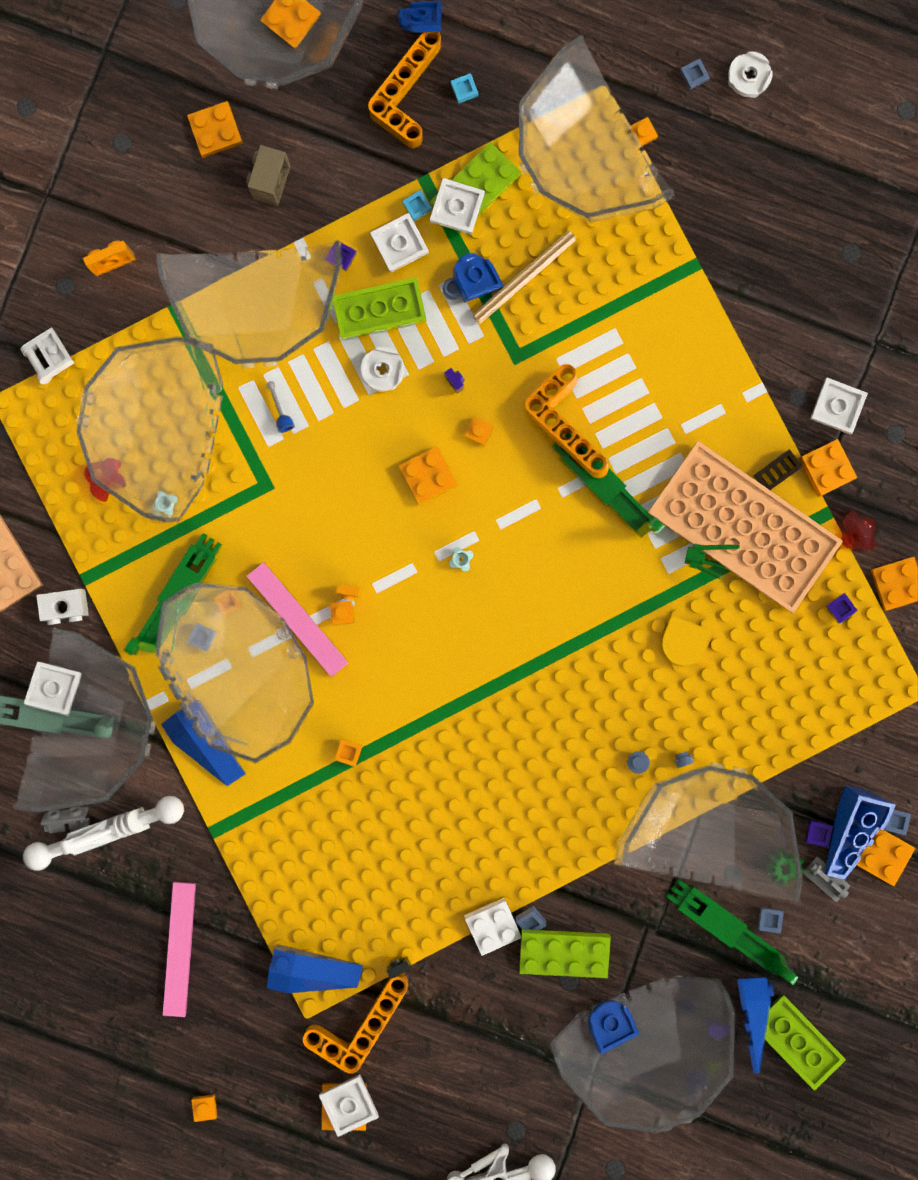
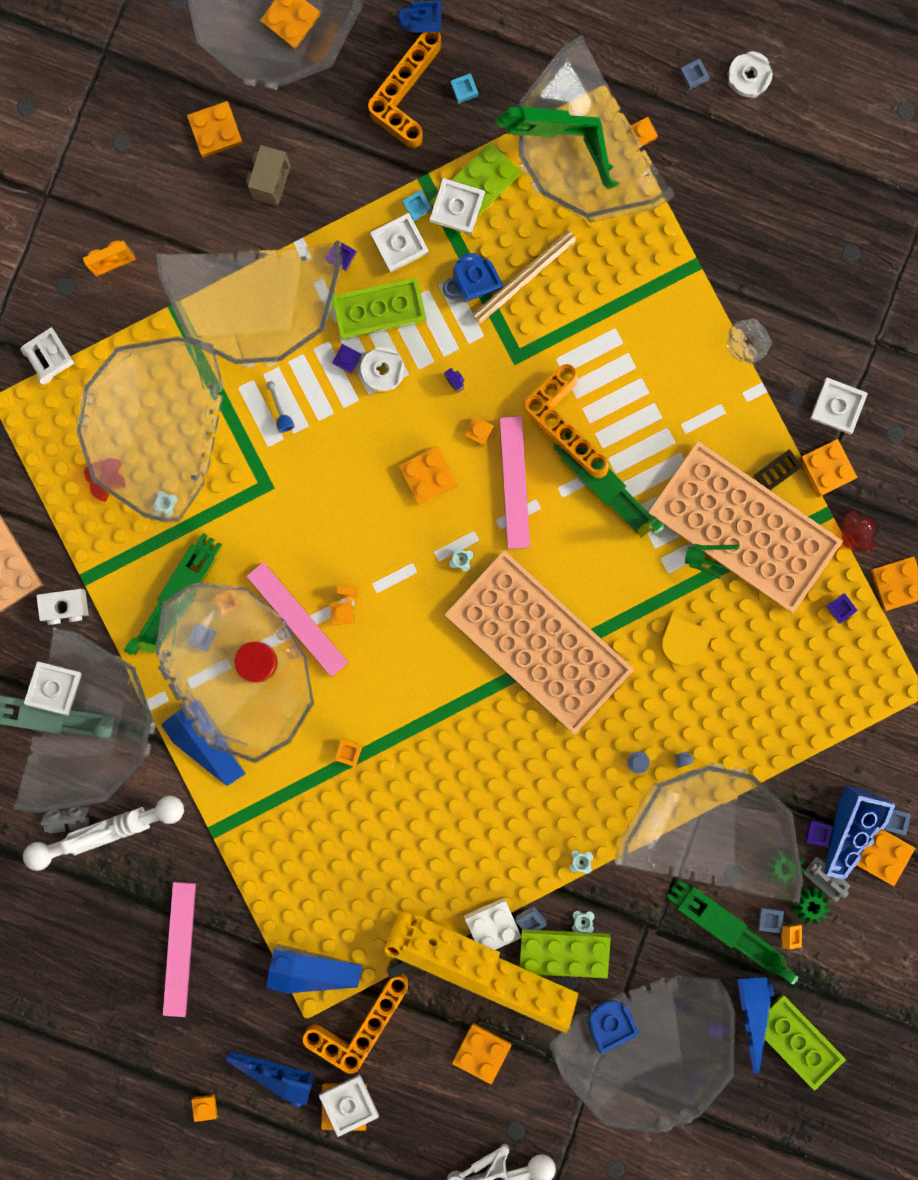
(256, 662): none -> red head
(285, 1081): none -> blue wedge
(346, 358): none -> dark purple plate
(479, 970): none -> yellow hinge
(481, 1053): none -> light orange plate
(514, 482): none -> bright pink tile
(539, 642): none -> light nougat plate
(552, 122): none -> green hinge
(578, 926): none -> light aqua plate
(586, 866): none -> light aqua plate
(758, 335): none -> clear plate
(791, 936): none -> light orange plate
(819, 908): none -> green gear

